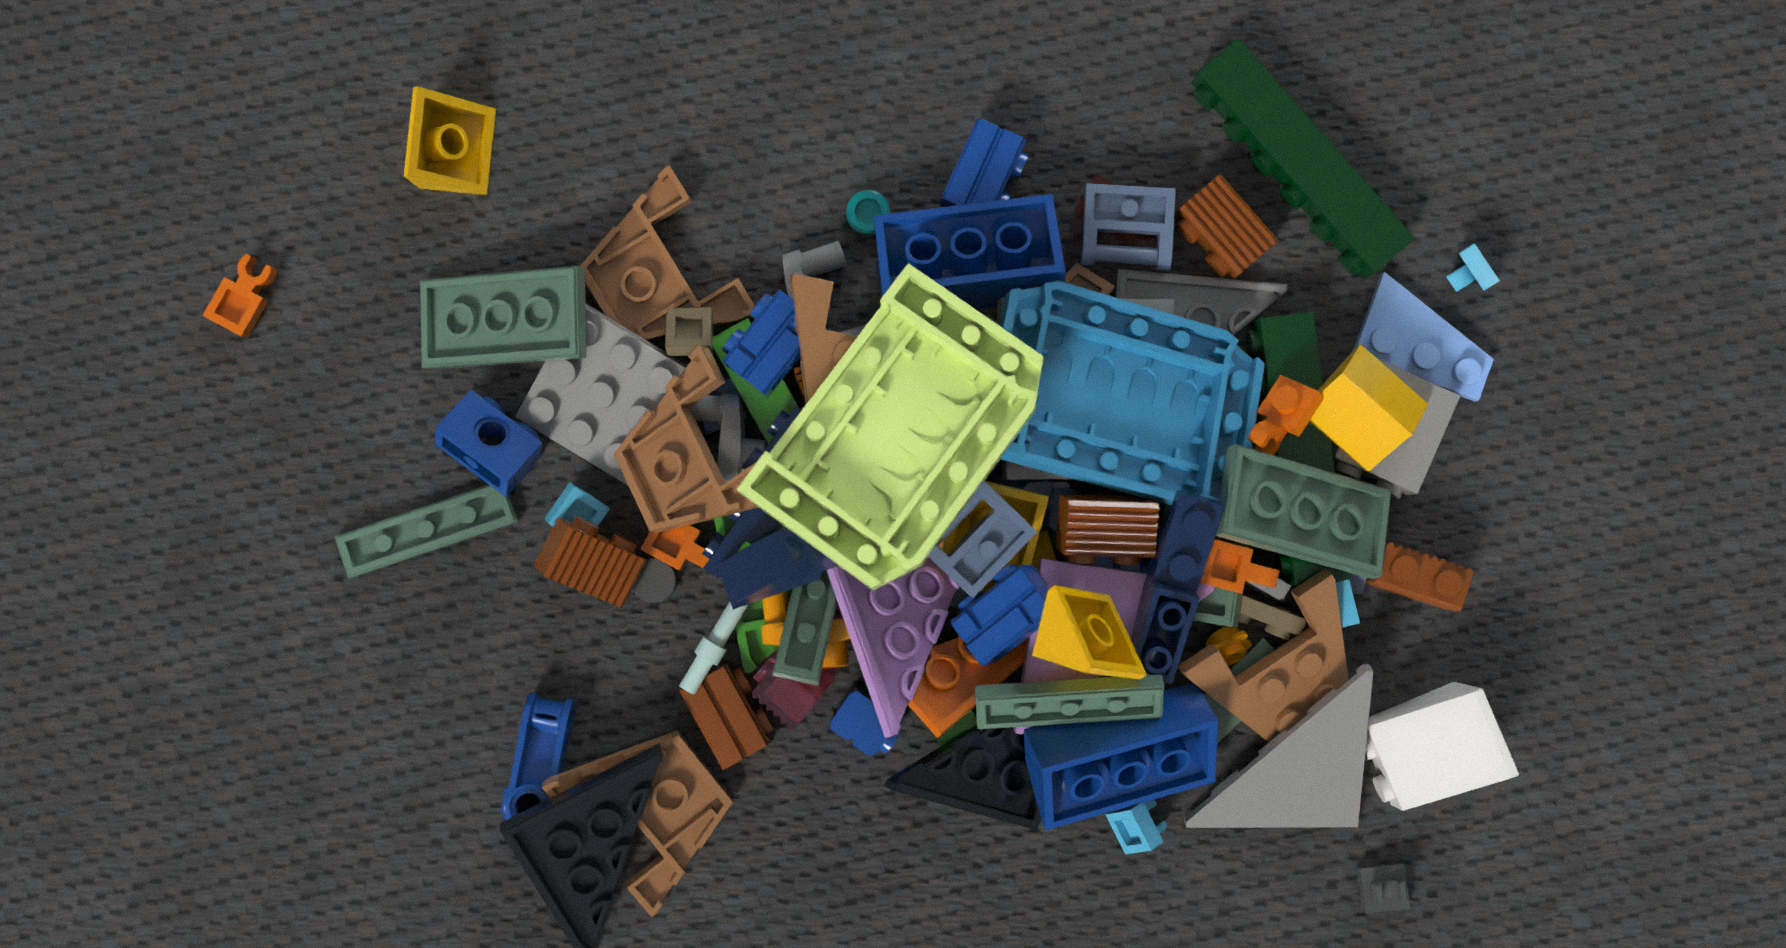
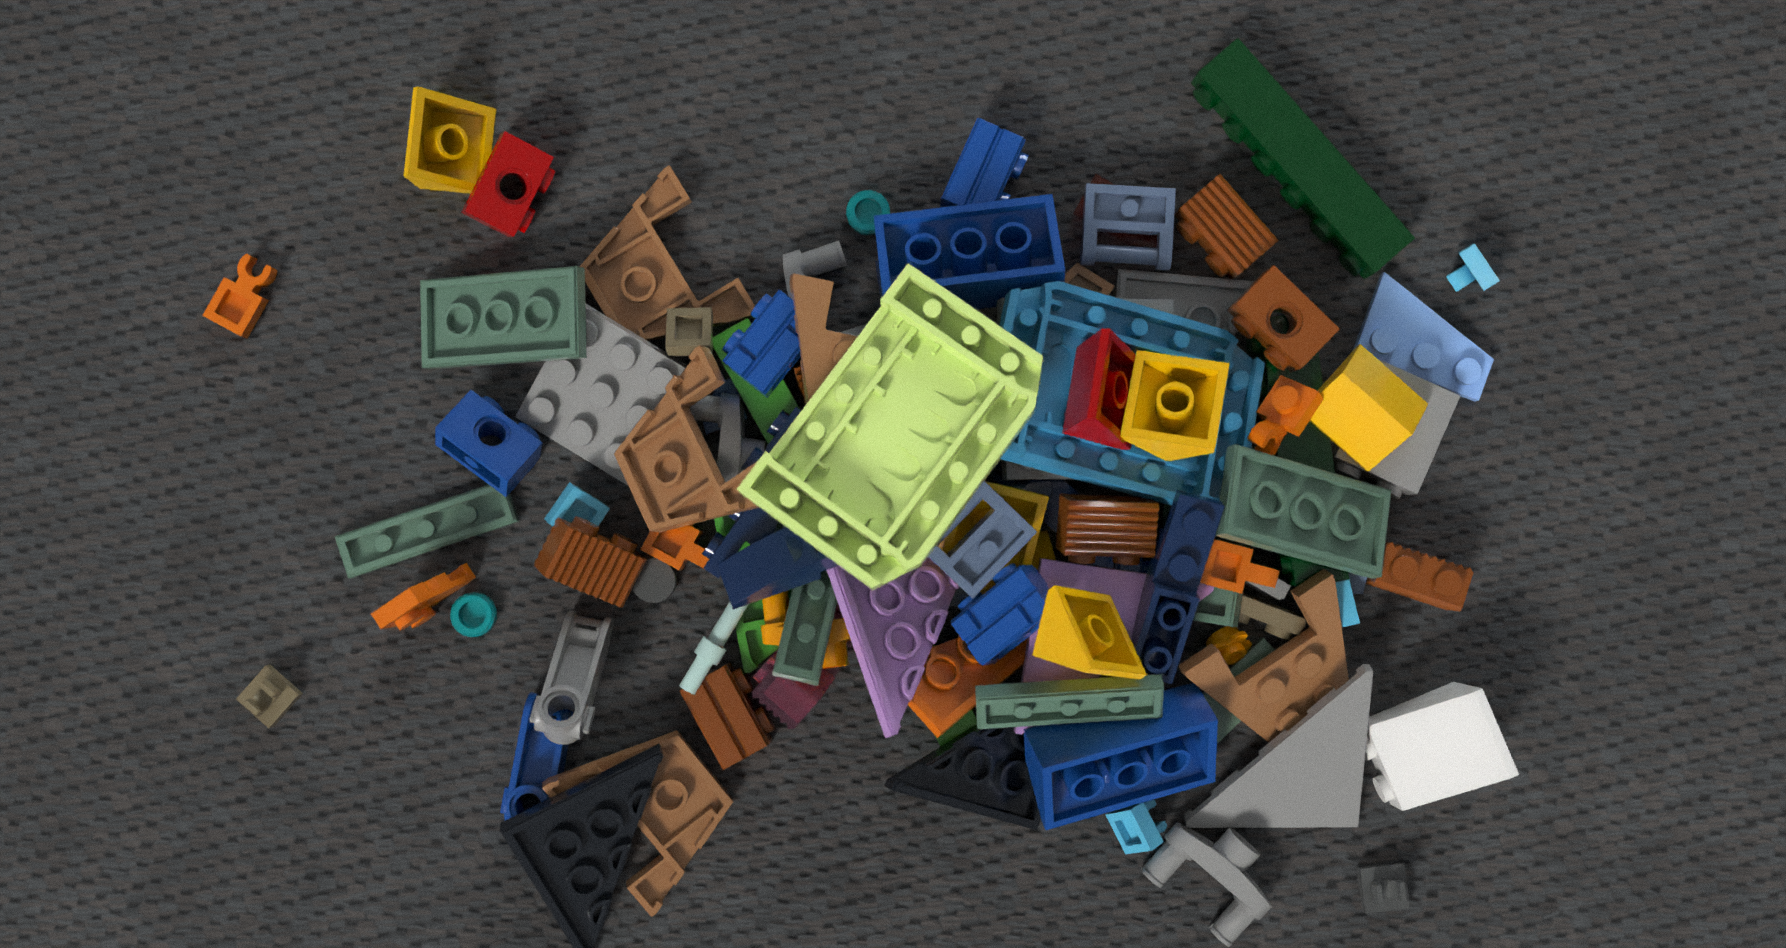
(269, 696): none -> dark tan tile
(415, 604): none -> orange wing
(473, 614): none -> teal tile
(514, 158): none -> red brick
(573, 678): none -> light grey piece
(858, 720): blue brick -> none
(1100, 390): none -> red slope
(1174, 405): none -> yellow slope
(1223, 860): none -> light grey connector
(1308, 325): none -> dark orange brick

